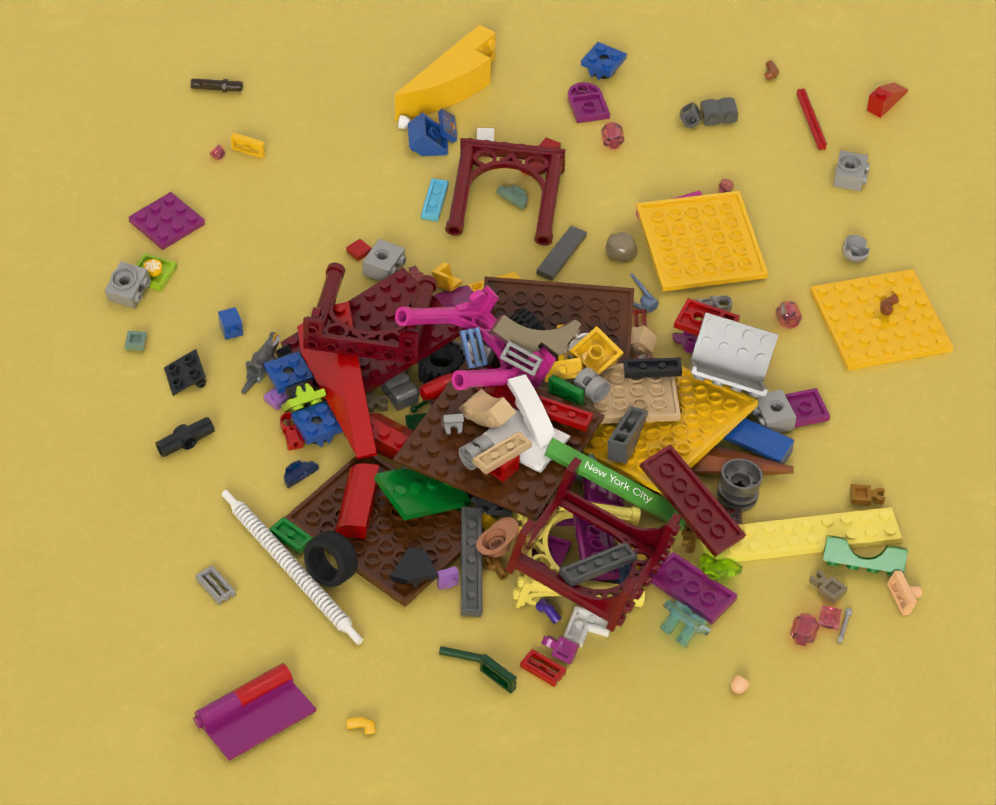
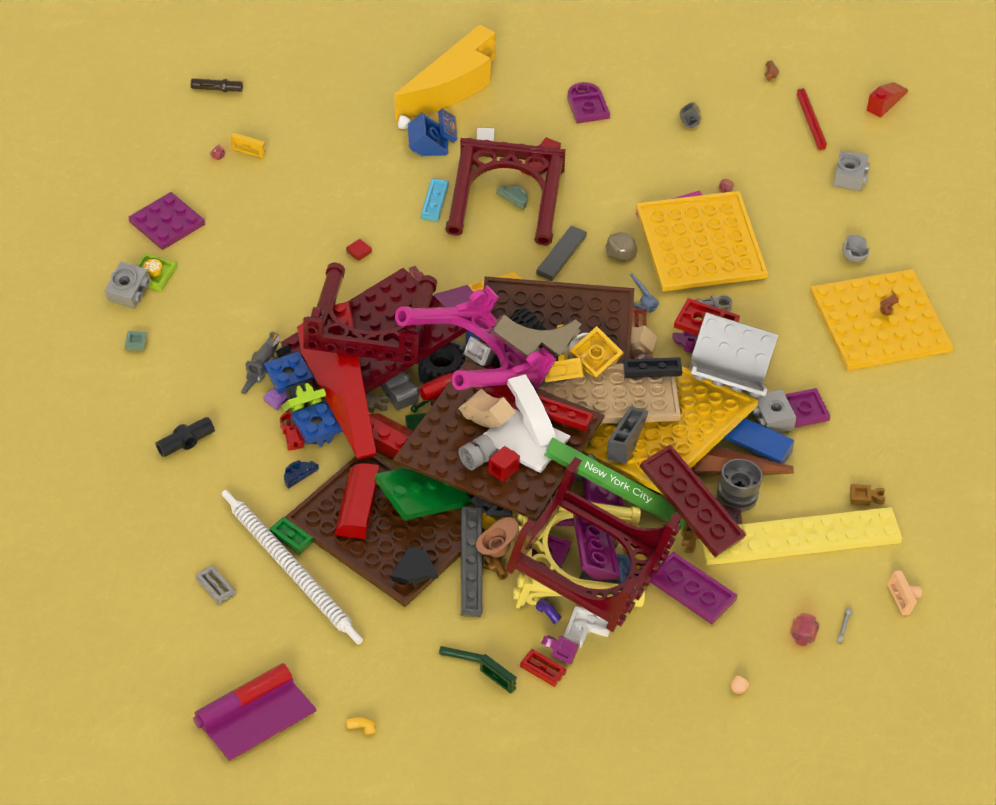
(185, 372): black hinge -> none
(230, 323): blue brick -> none
(342, 552): black tyre -> none
(383, 260): light grey brick -> none
(445, 279): yellow panel -> none
(447, 578): medium lavender plate -> none
(452, 420): light grey tile -> none
(480, 346): medium blue tile -> none
(502, 452): tan tile -> none
(506, 351): light grey tile -> none
(565, 390): green plate -> none
(594, 386): light grey wheel -> none
(597, 564): dark grey tile -> none
(603, 61): blue piece -> none
(612, 135): clear pink head -> none
(693, 622): clear light blue plate -> none
(719, 111): dark grey brick -> none
(719, 568): clear neon green hinge -> none
(788, 314): head -> none
(829, 588): dark tan plate -> none
(830, 617): clear pink plate -> none
(890, 559): arch -> none

